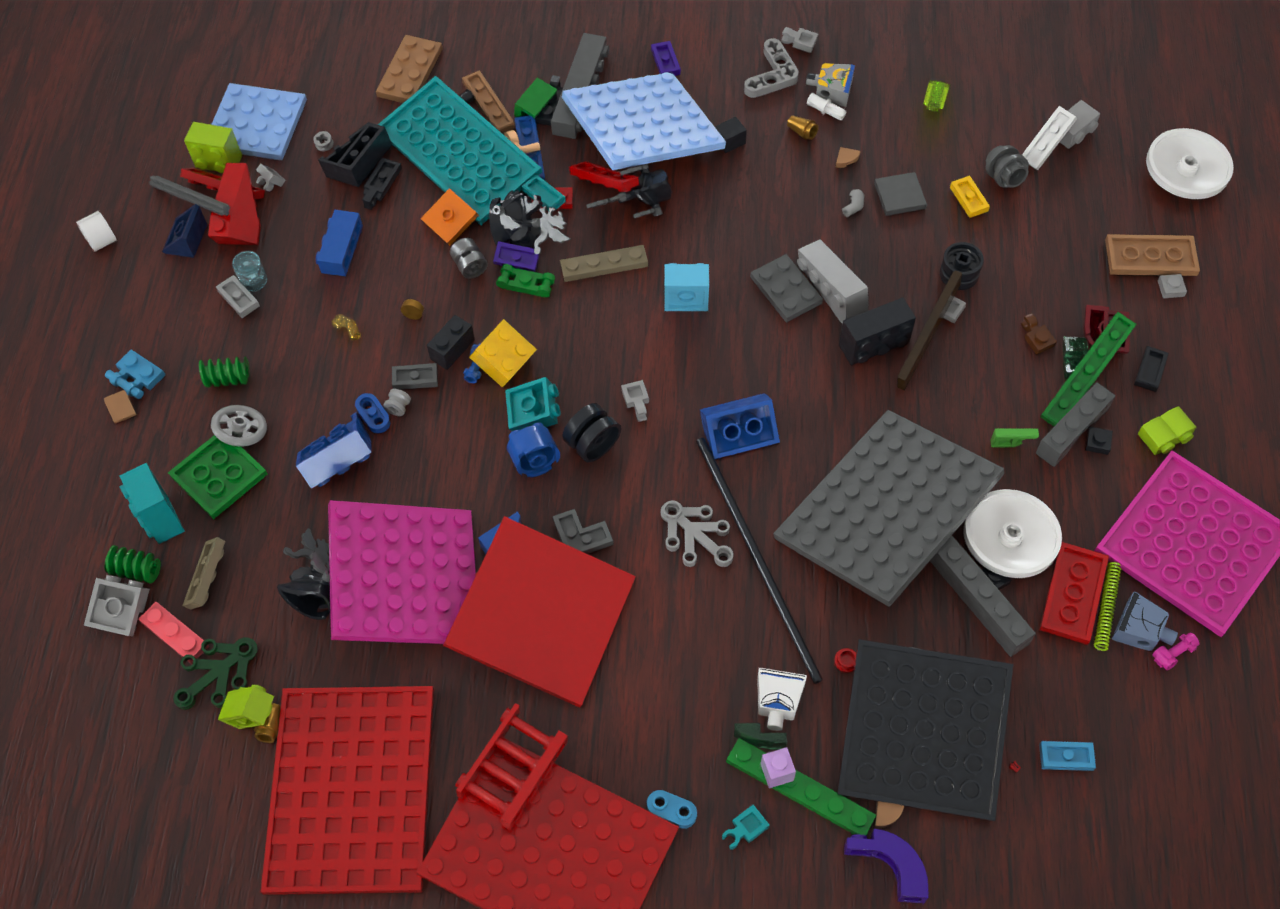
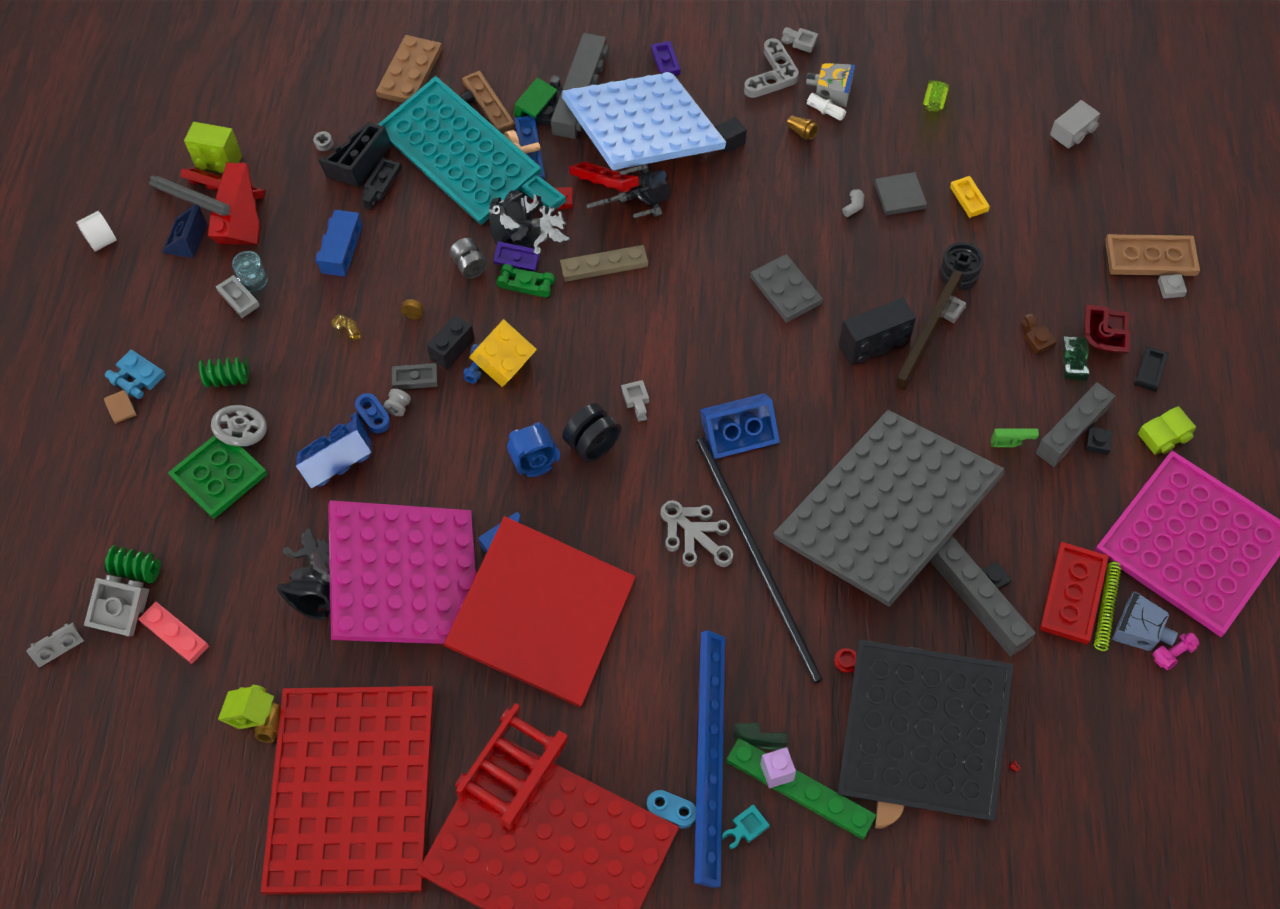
(55, 645): none -> light grey hinge
(150, 504): teal brick -> none
(204, 573): dark tan plate -> none
(218, 669): dark green plant -> none
(260, 118): light blue plate -> none
(269, 176): light grey tile -> none
(449, 217): orange plate -> none
(532, 404): teal plate -> none
(583, 539): dark grey plate -> none
(686, 287): medium azure container -> none
(710, 761): none -> blue plate
(779, 695): white torso -> none
(833, 280): light grey wedge -> none
(846, 157): medium nougat tile -> none
(900, 856): dark purple arch -> none
(1007, 166): dark grey piece -> none
(1013, 534): white dish -> none
(1049, 137): white plate -> none
(1067, 755): dark azure plate -> none
(1089, 368): green tile -> none
(1189, 163): white dish -> none

